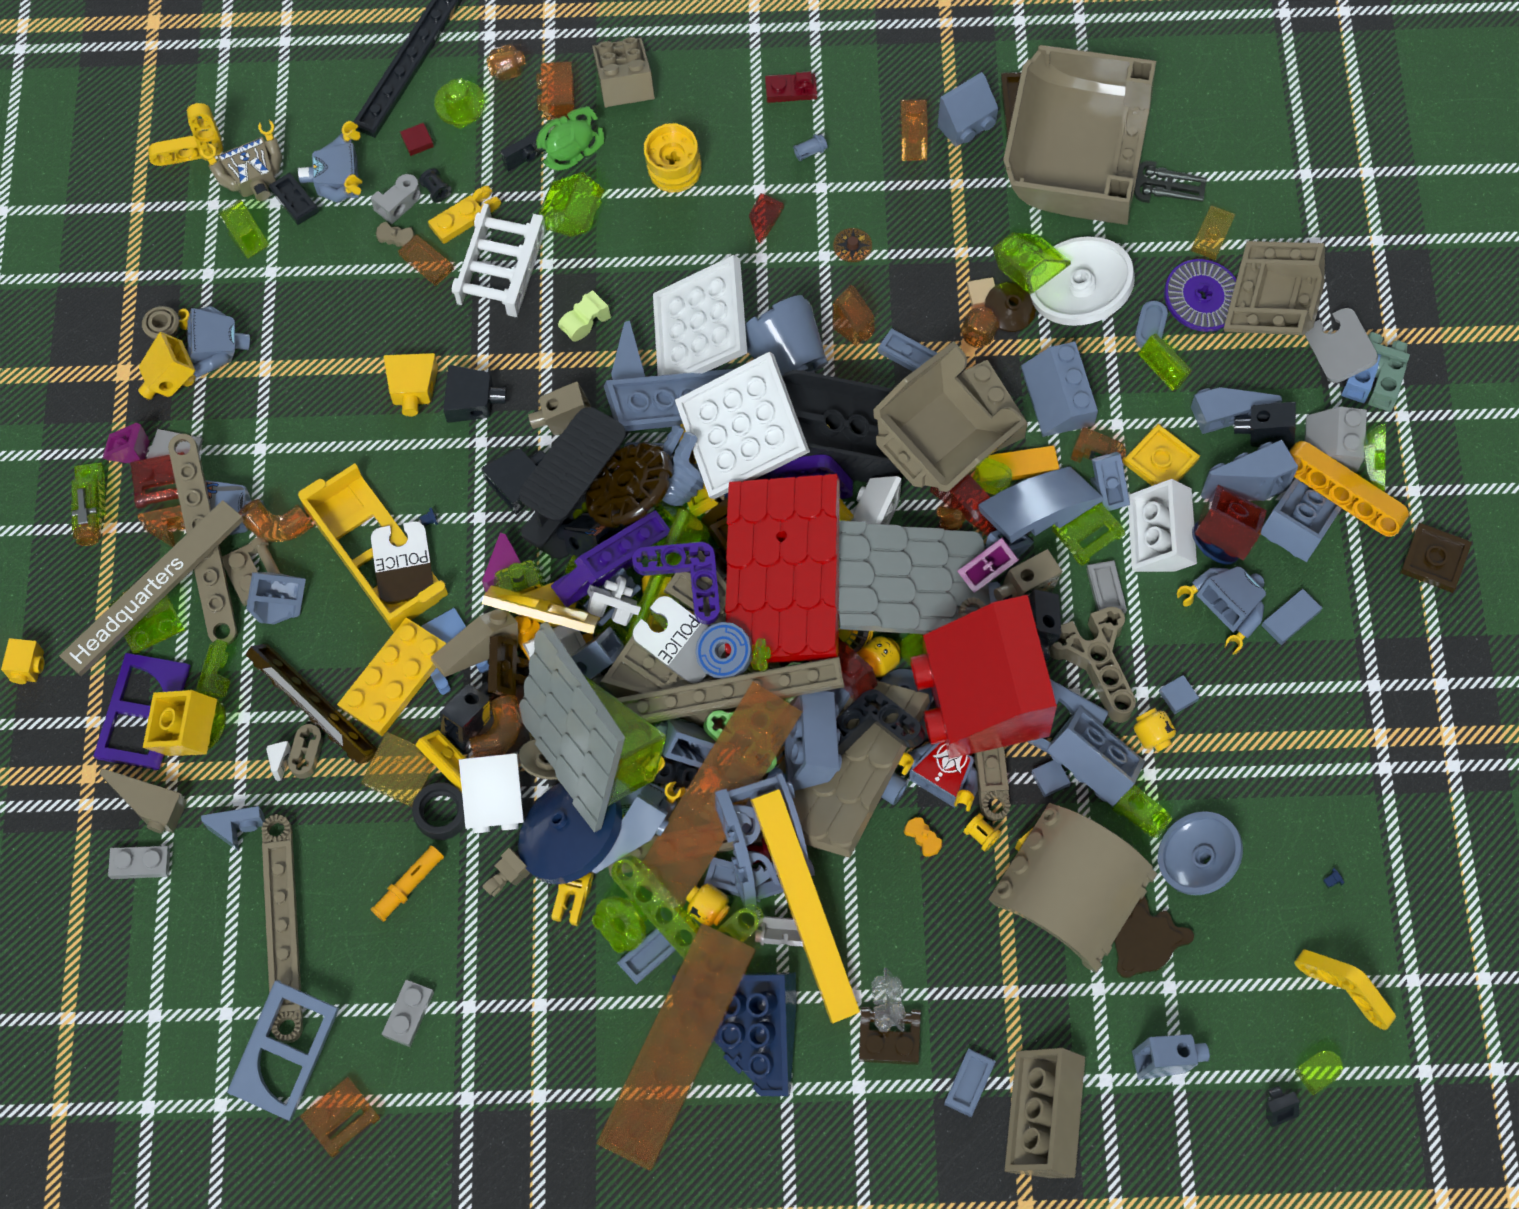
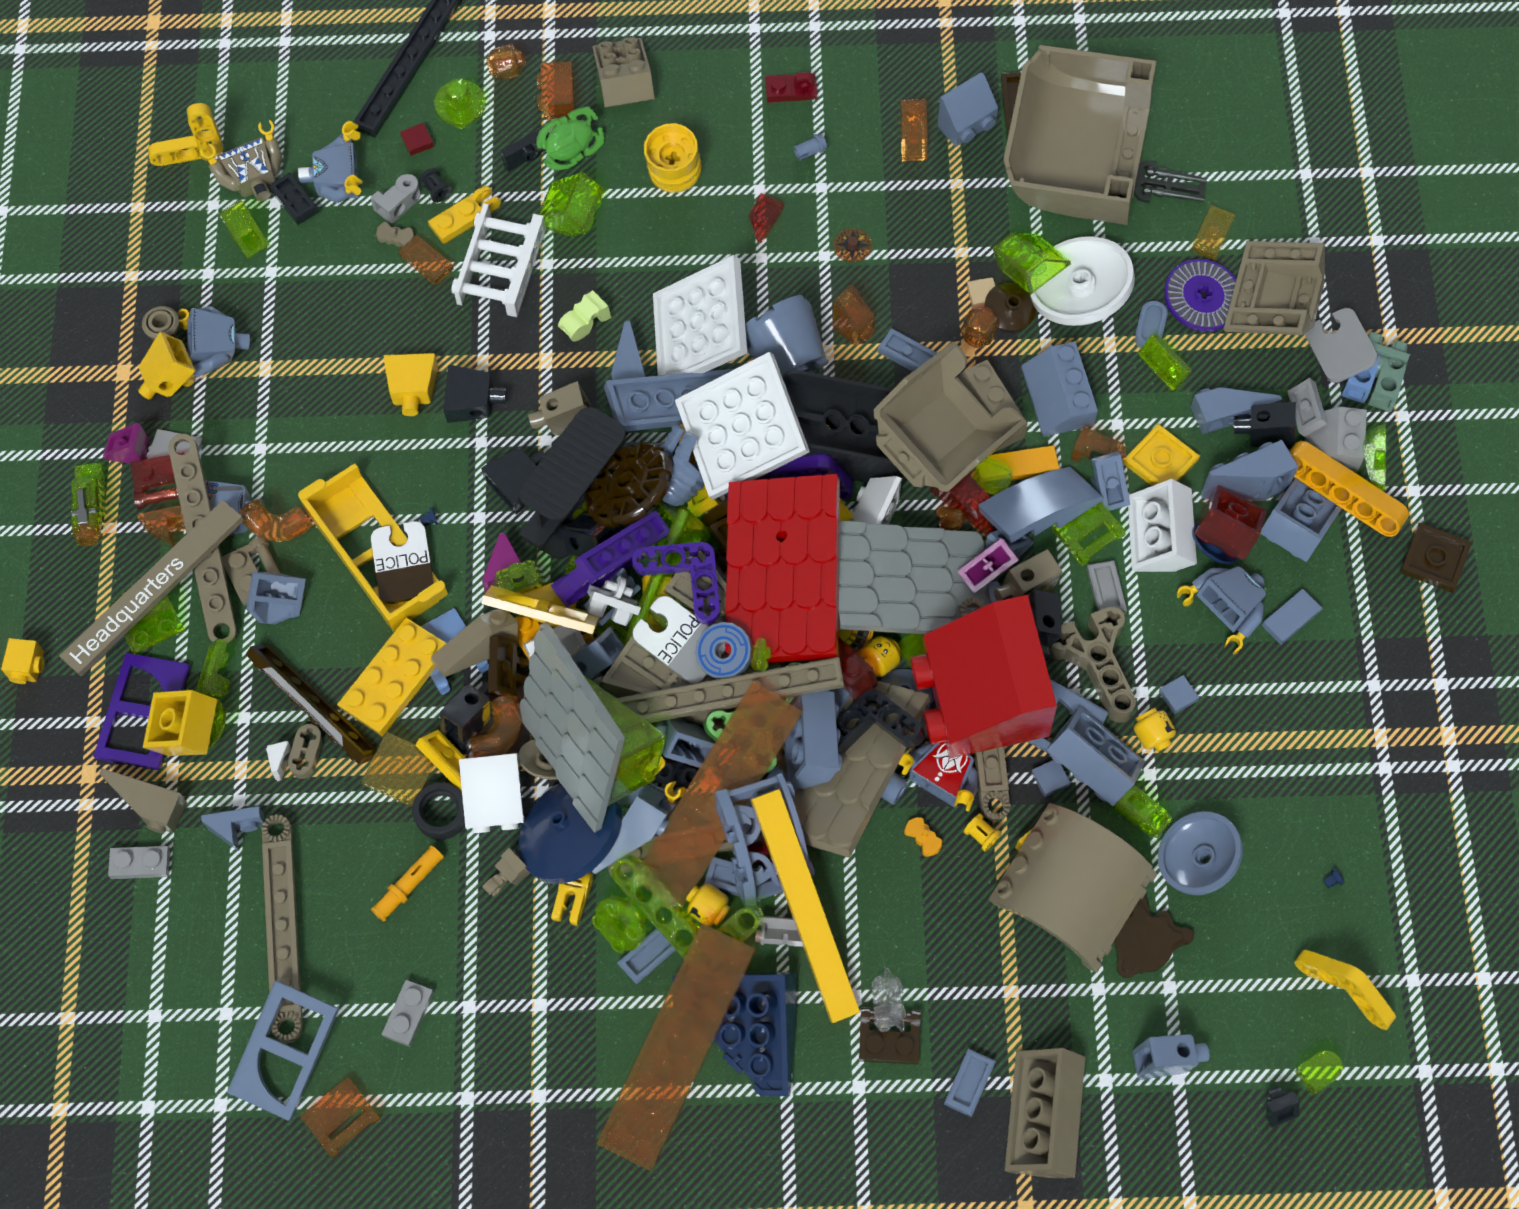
(1309, 408): none -> light grey plate

